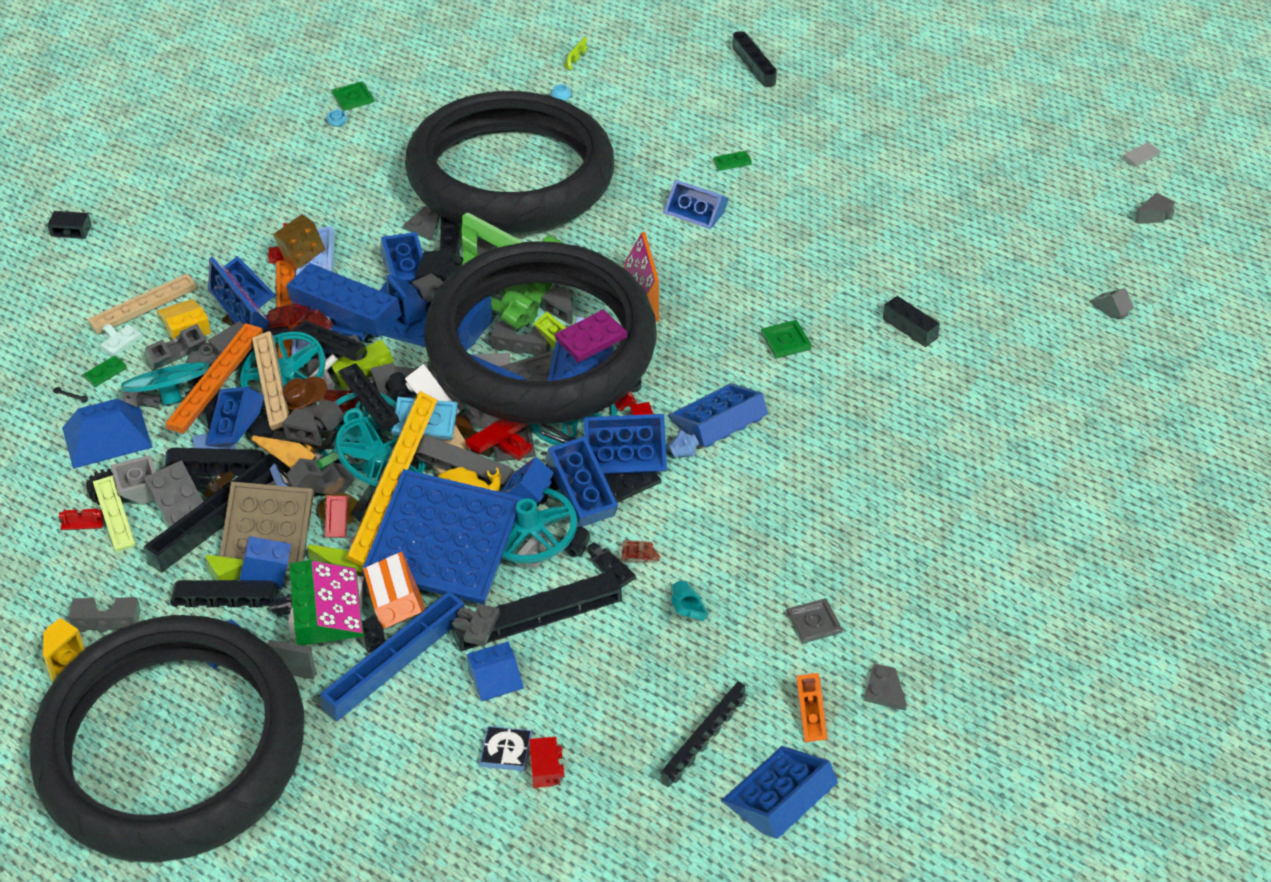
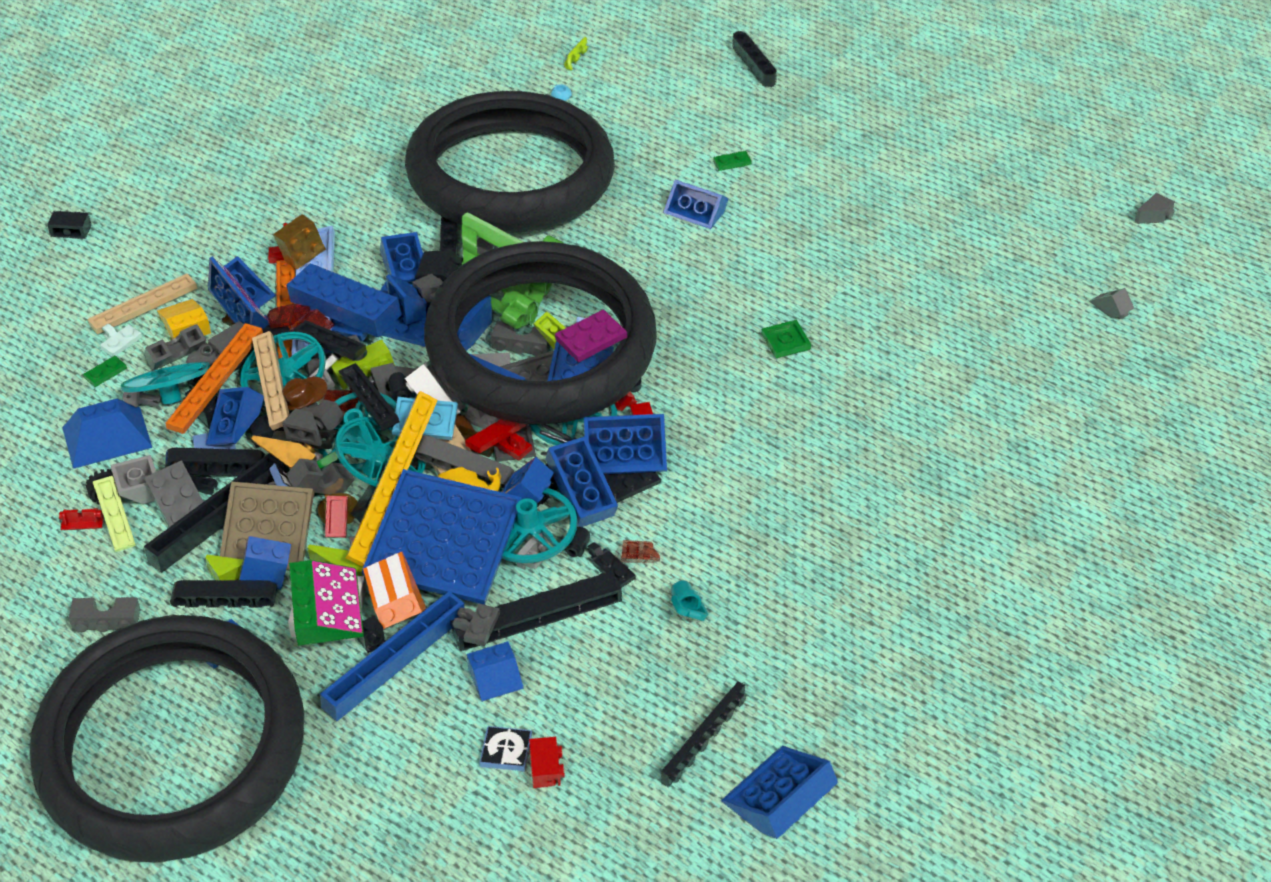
(60, 646): yellow slope -> none
(84, 398): black hinge -> none
(218, 483): dark brown plate -> none
(282, 605): black brick -> none
(296, 657): dark grey tile -> none
(337, 118): medium azure plate -> none
(352, 96): green tile -> none
(423, 223): dark grey wing -> none
(558, 303): dark grey slope -> none
(642, 268): slope -> none
(684, 445): medium blue rock -> none
(720, 413): blue slope -> none
(812, 707): orange slope -> none
(814, 621): dark grey tile -> none
(885, 688): dark grey wing -> none
(911, 321): black brick -> none
(1141, 154): light grey tile -> none

